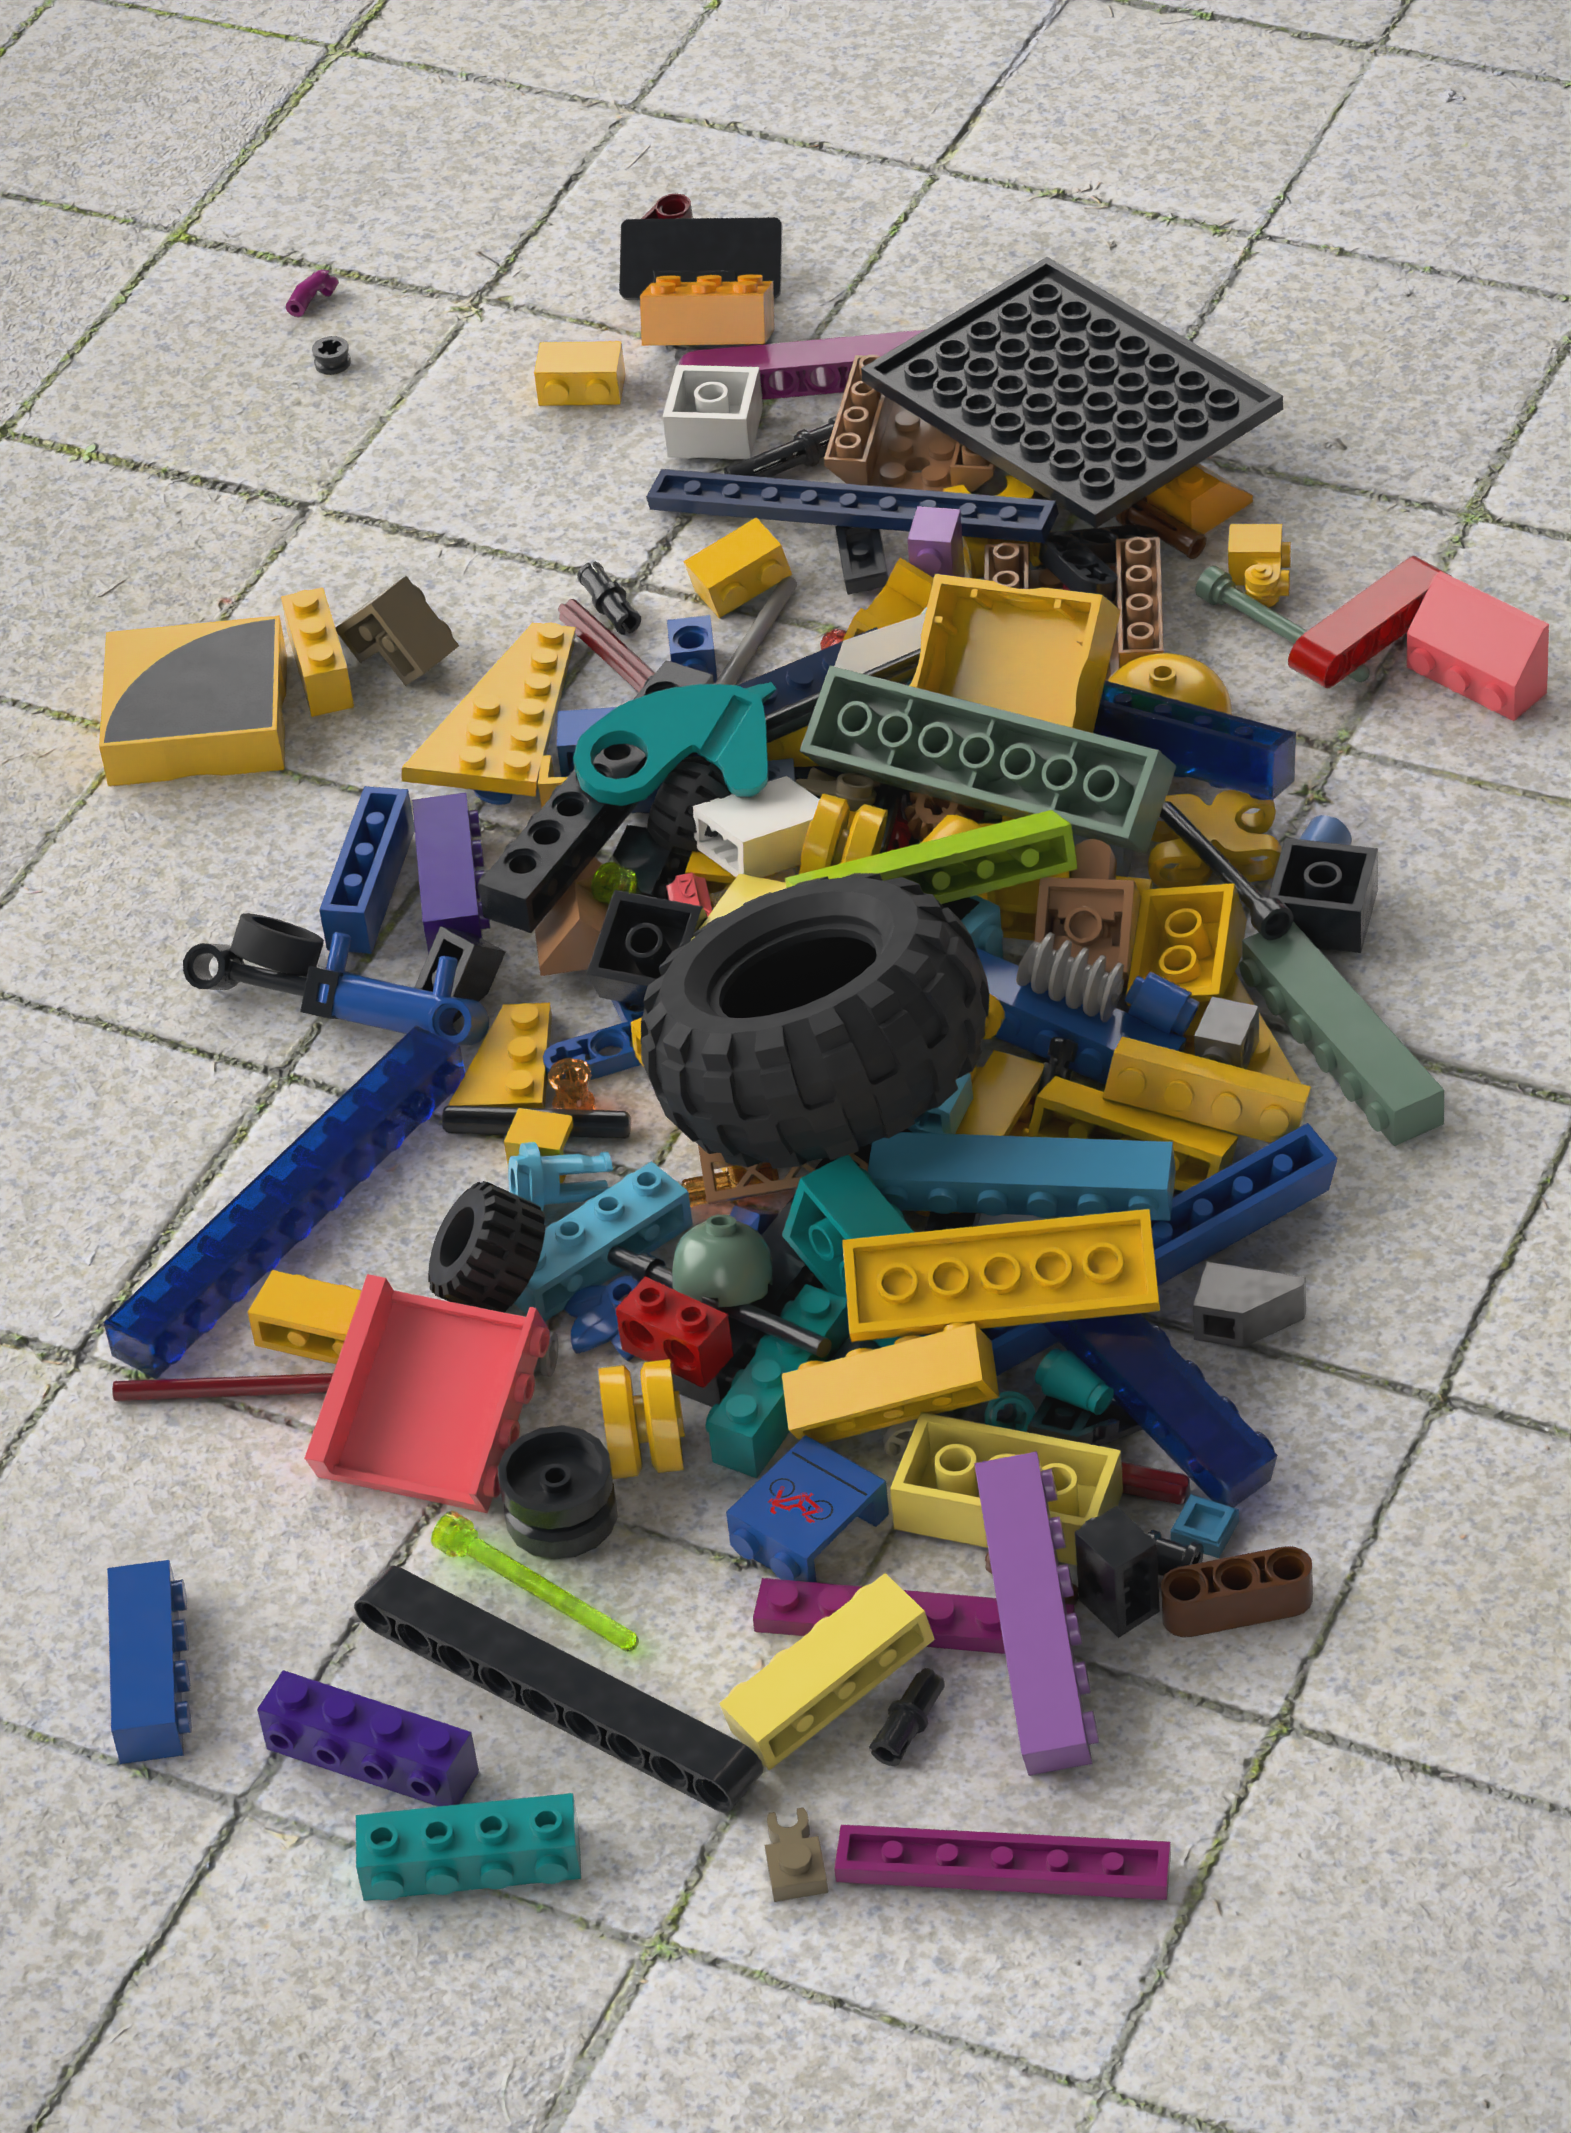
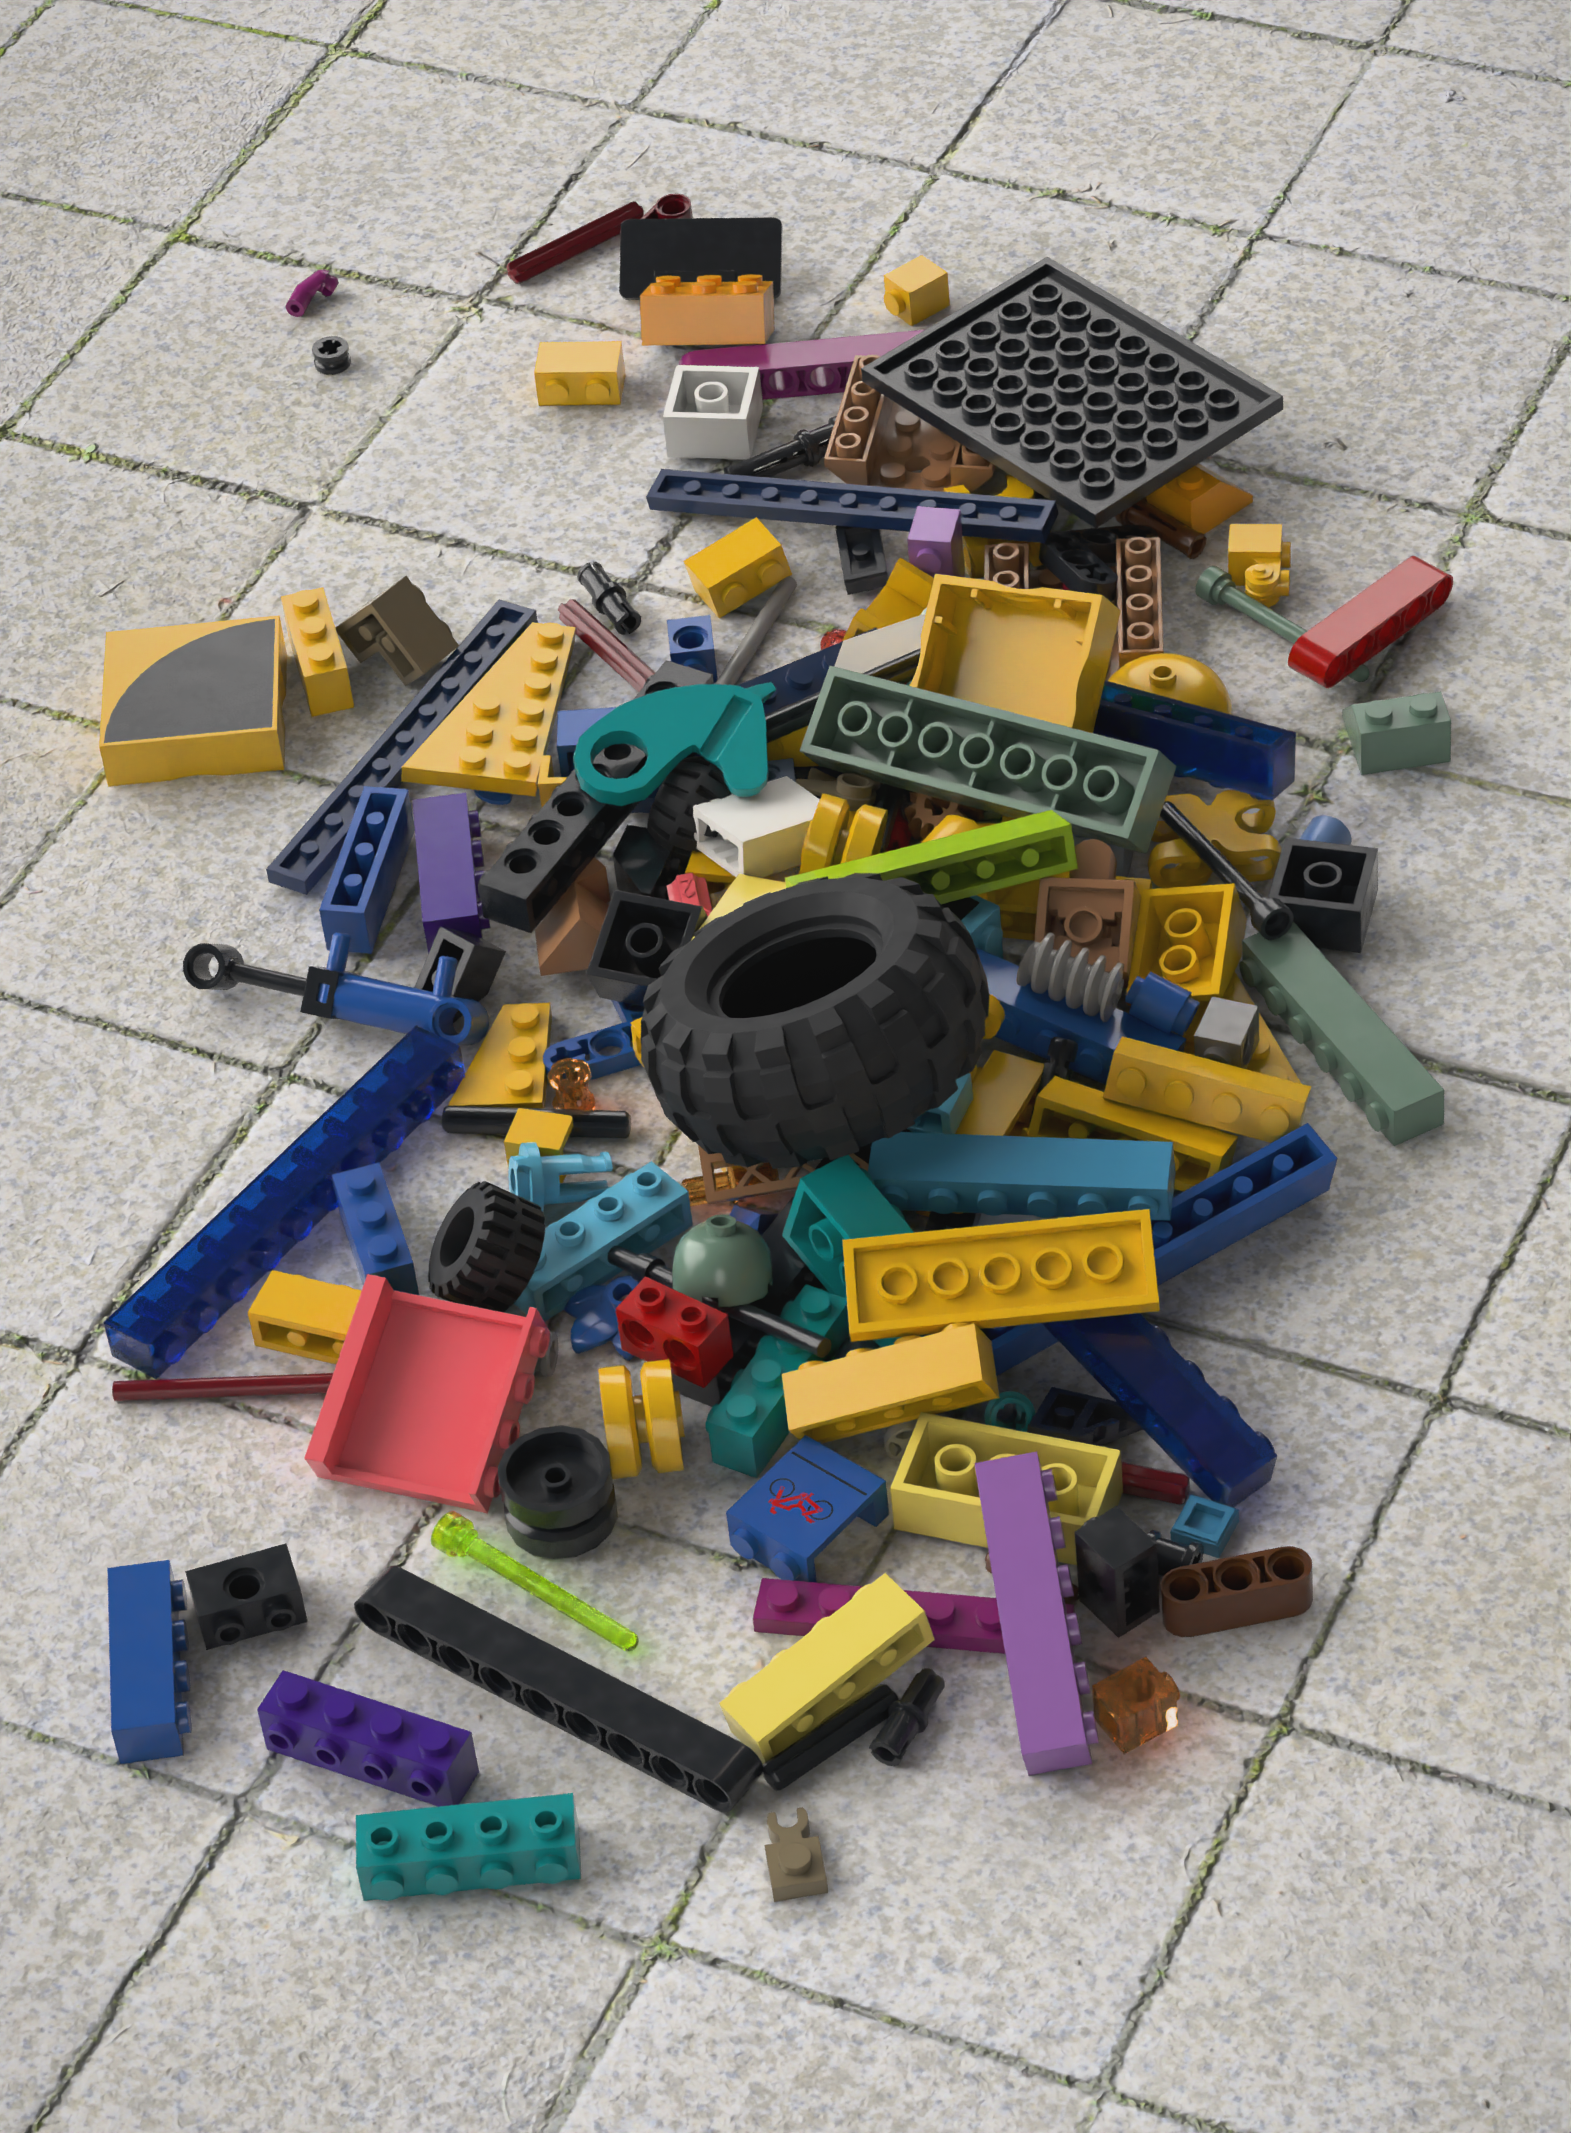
(246, 1596): none -> black brick
(276, 944): black tyre -> none
(323, 835): none -> dark blue plate
(374, 1227): none -> blue brick
(572, 243): none -> dark red axle
(607, 875): clear neon green bush -> none
(829, 1738): none -> black axle
(916, 290): none -> yellow brick
(1003, 1862): magenta plate -> none
(1073, 1382): teal cone -> none
(1136, 1704): none -> clear orange brick
(1245, 1304): flat silver slope -> none
(1399, 732): none -> sand green slope
(1479, 647): coral slope -> none

